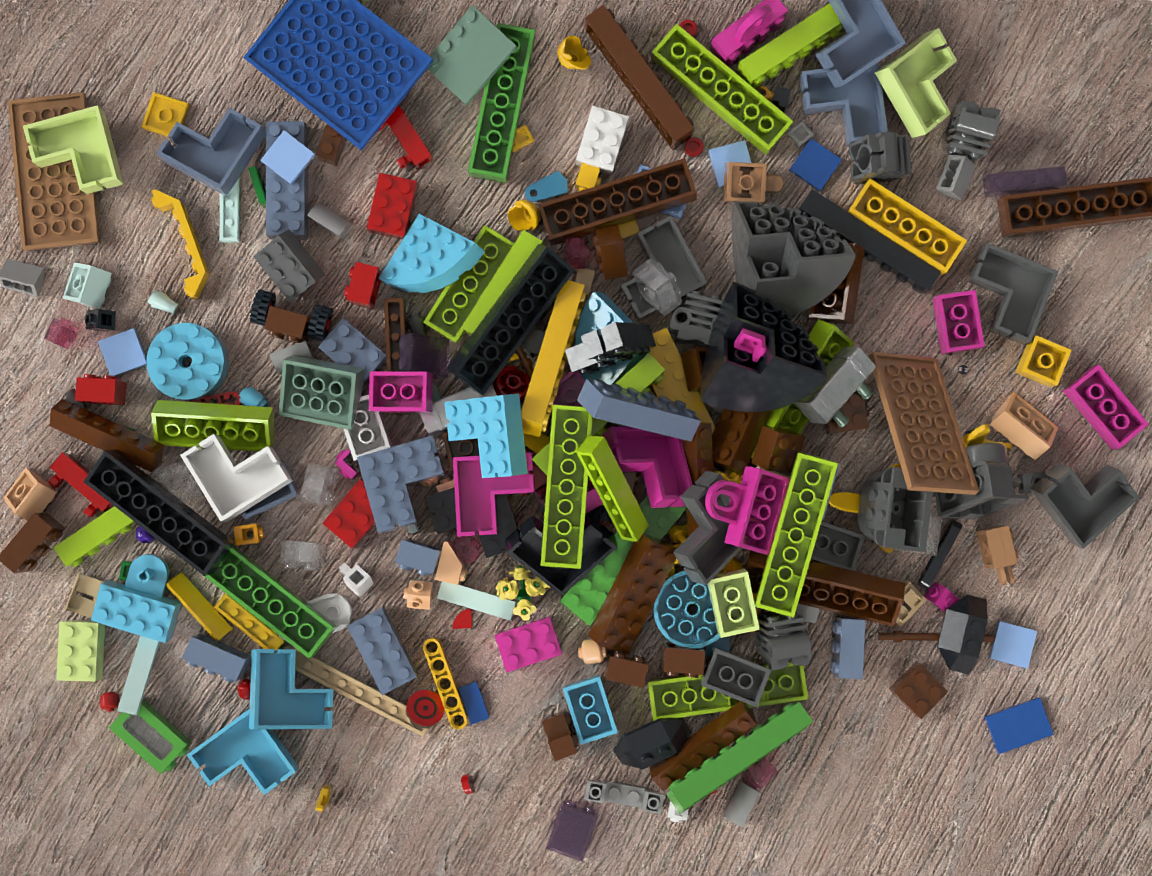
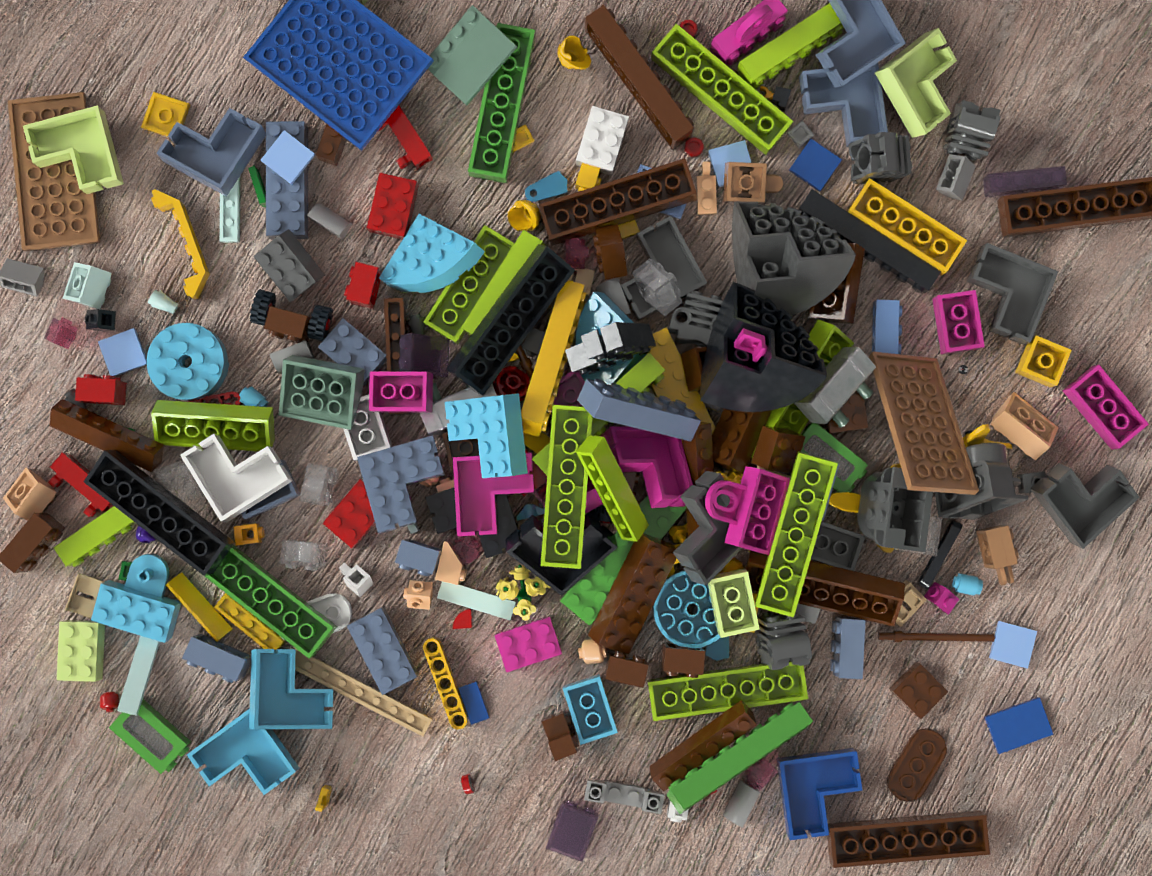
(244, 689): red piece -> none
(346, 469): dark pink bracket -> none
(424, 709): red tile -> none
(529, 510): none -> medium azure piece
(614, 291): none -> light grey brick
(652, 742): black wedge -> none
(706, 192): none -> light nougat plate
(735, 676): dark grey brick -> none
(805, 783): none -> blue piece
(824, 445): none -> piece
(886, 326): none -> medium blue brick
(908, 839): none -> reddish brown brick
(917, 765): none -> reddish brown tile
(963, 633): black wedge -> none
(967, 584): none -> medium azure brick

